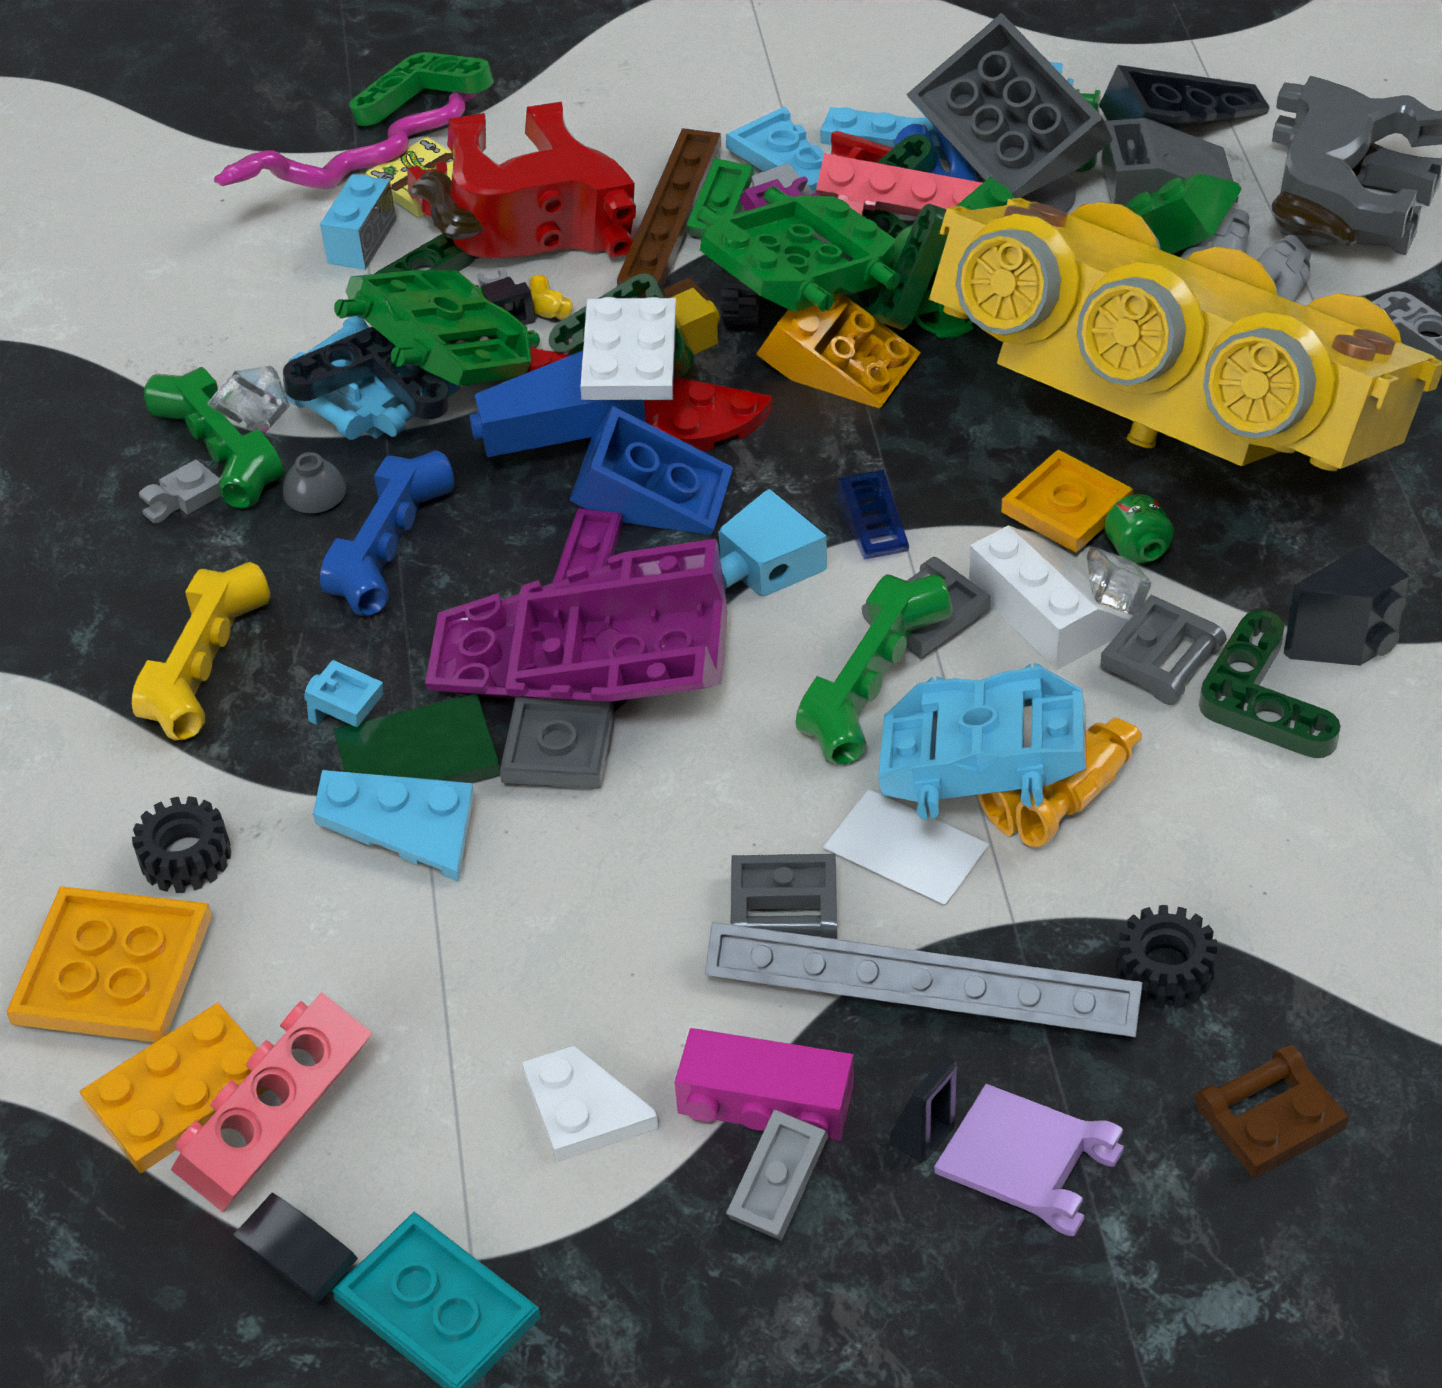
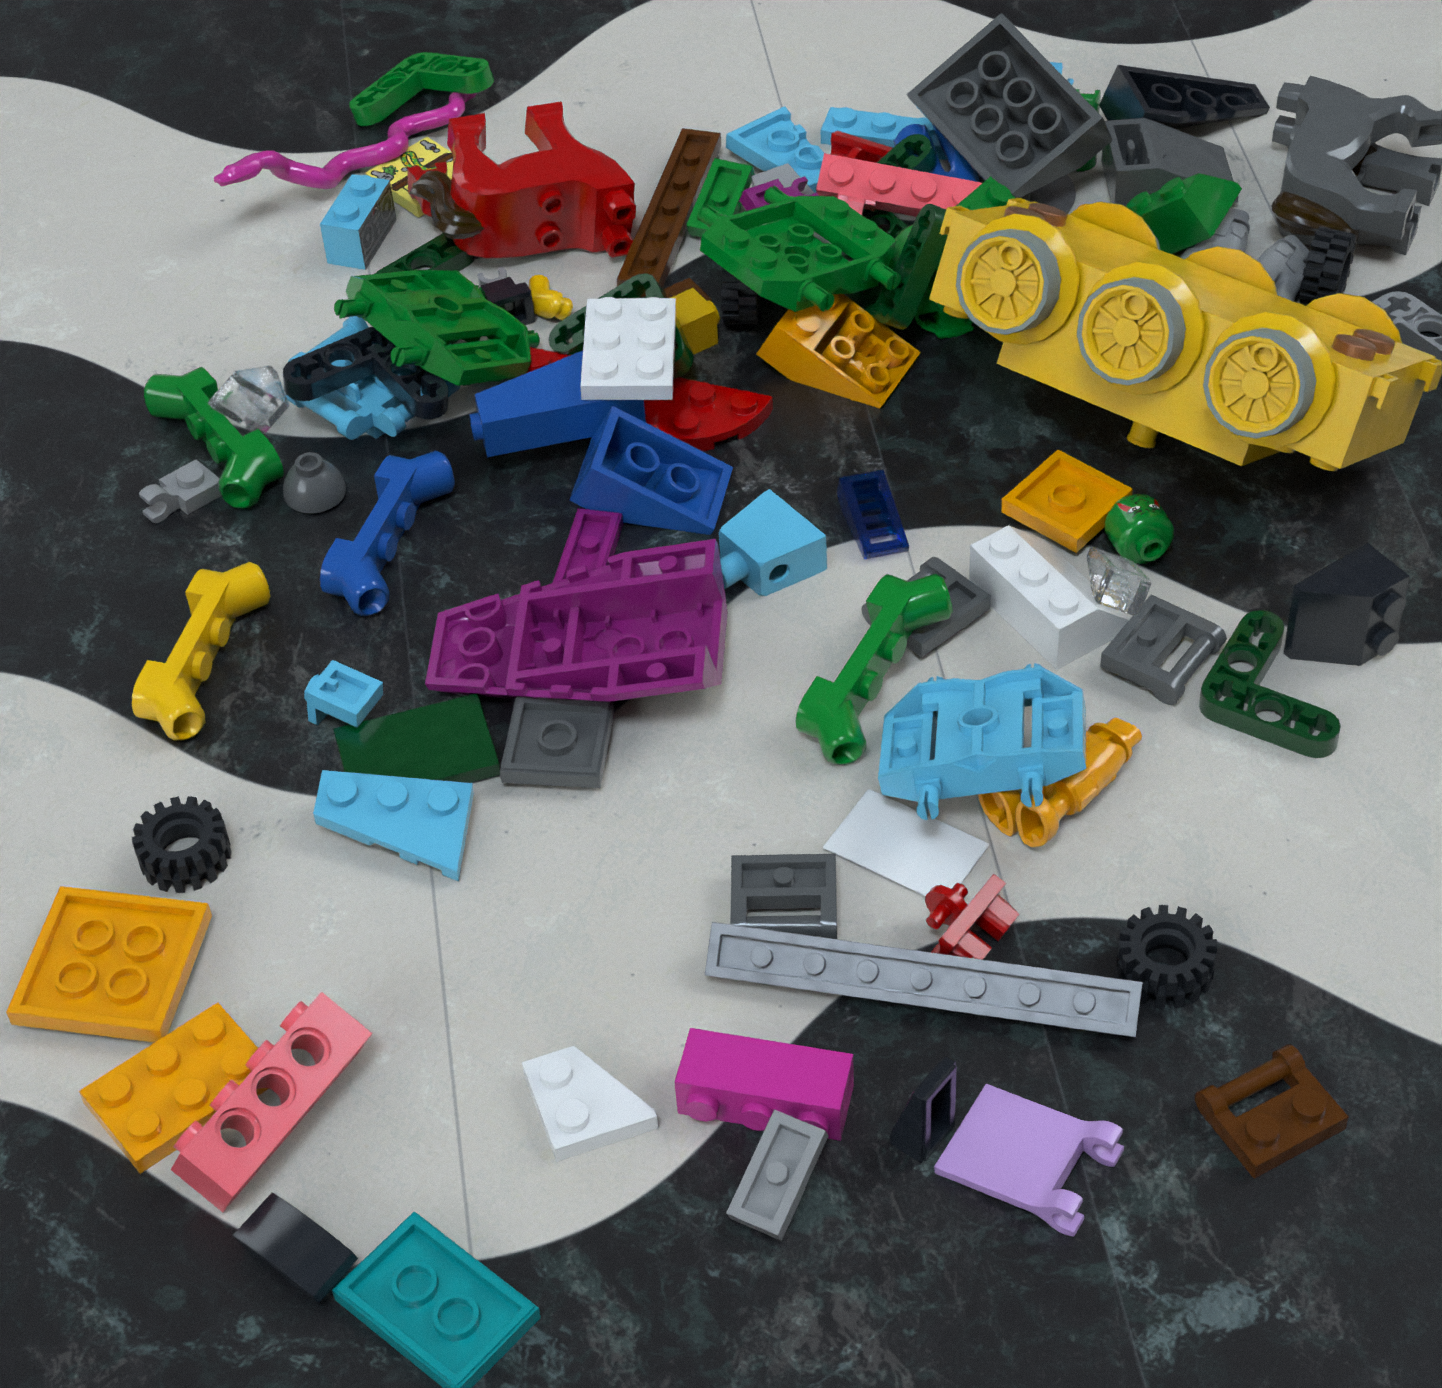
(985, 910): none -> hips
(1327, 264): none -> black tyre

